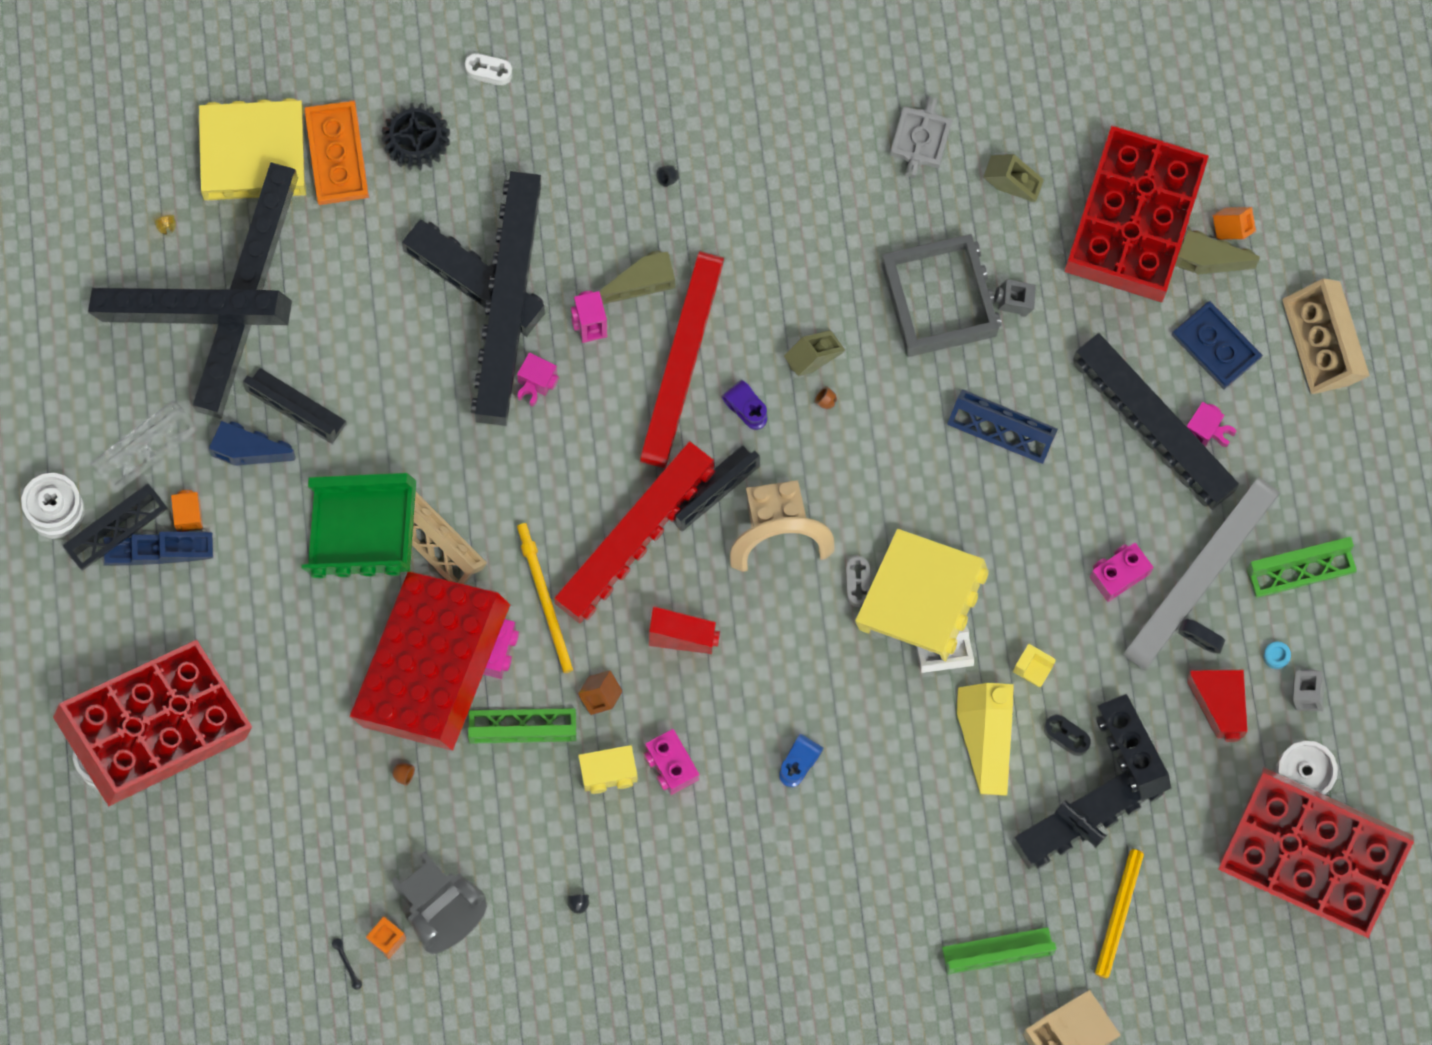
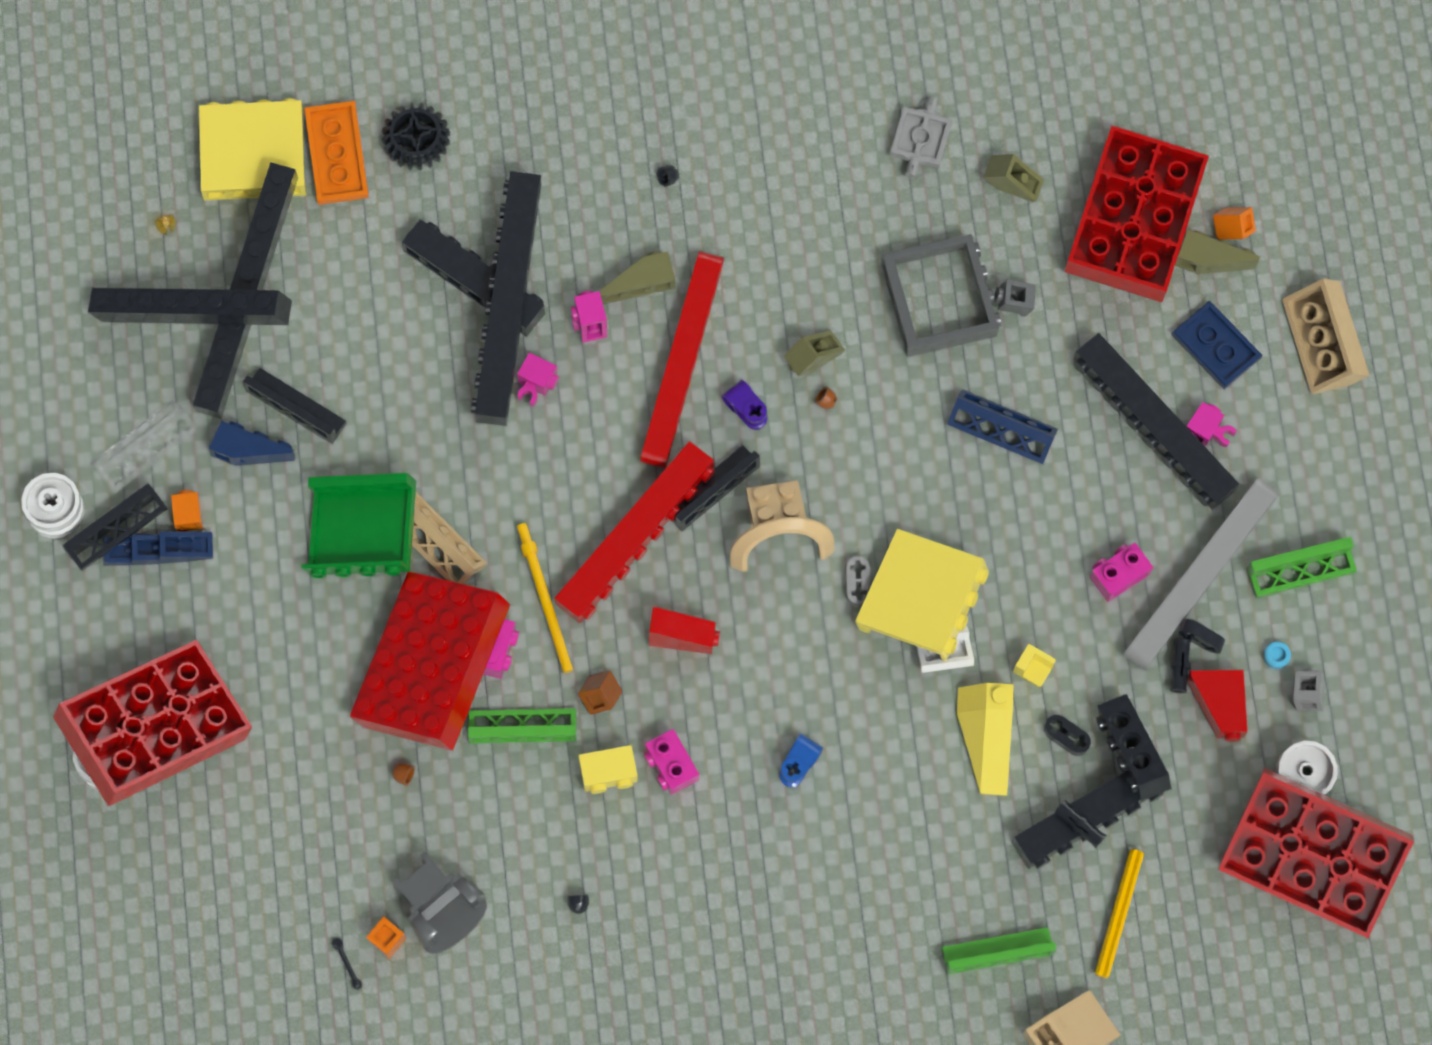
(488, 69): white beam -> none
(1180, 665): none -> black pin

